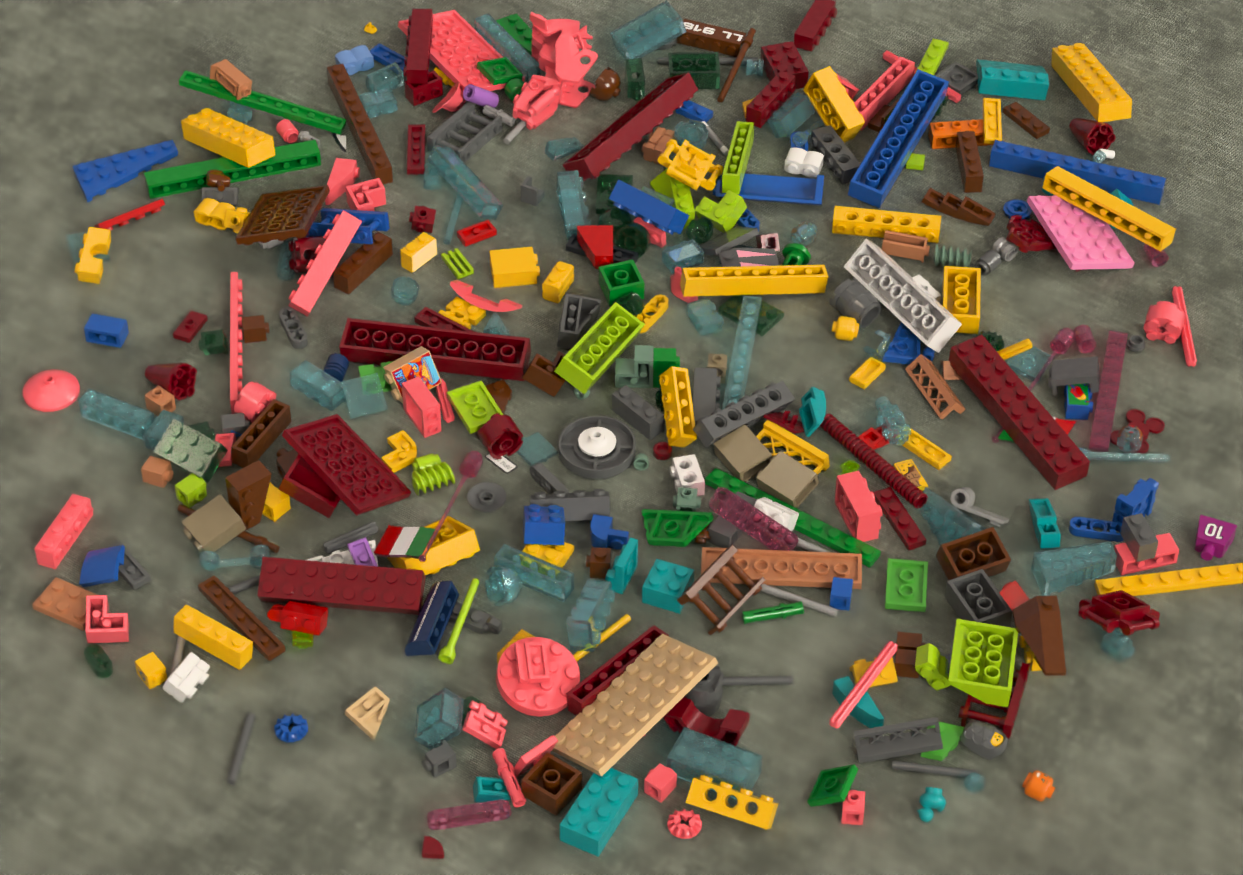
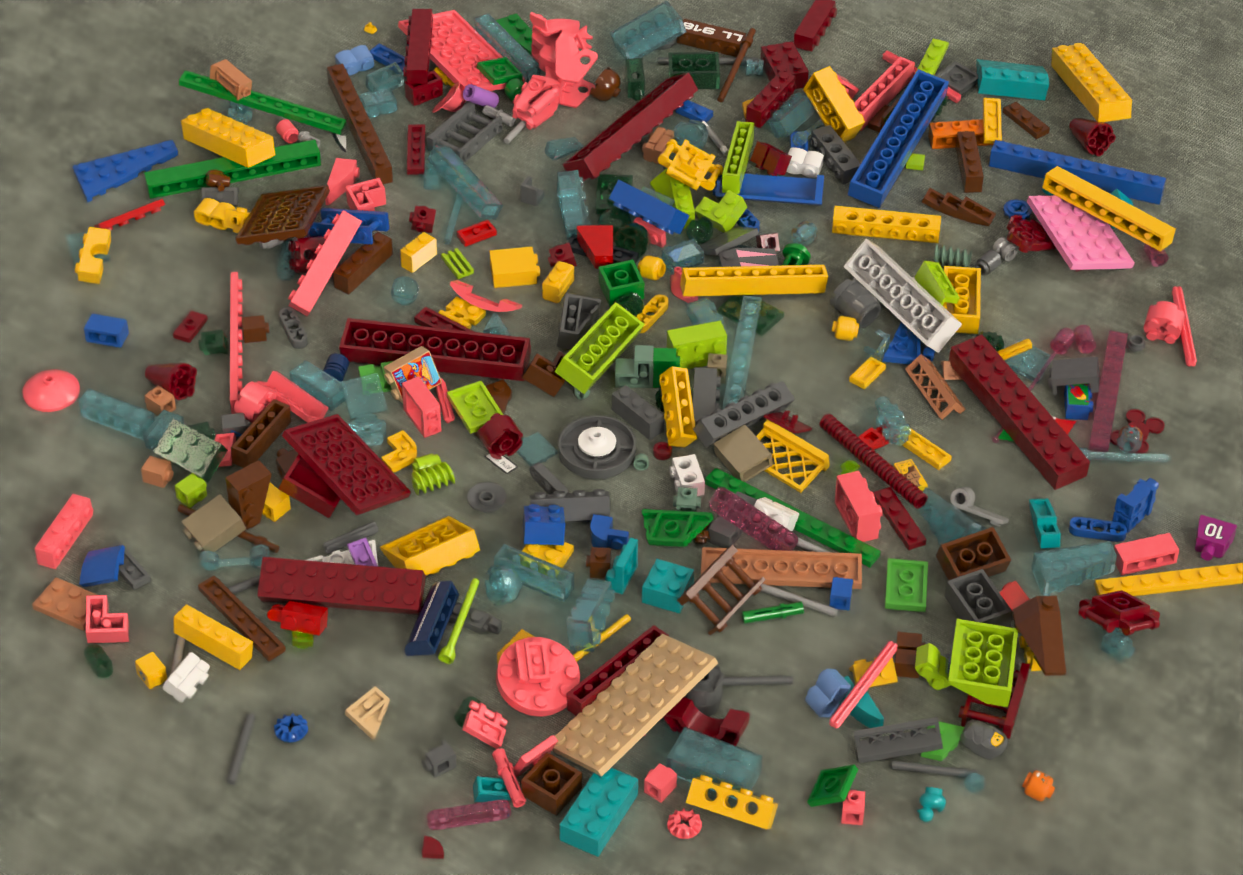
(300, 401): none -> coral fence
(375, 425): none -> clear light blue plate
(416, 541): flag -> none
(439, 719): clear light blue brick -> none
(561, 253): none -> dark red brick
(651, 267): none -> yellow head
(696, 343): none -> lime piece
(770, 158): none -> dark red piece
(787, 479): dark tan brick -> none
(812, 410): teal slope -> none
(827, 692): none -> medium blue brick
(905, 245): nougat window -> none
(936, 283): none -> lime panel
(1101, 154): arm -> none
(1139, 537): dark grey brick -> none

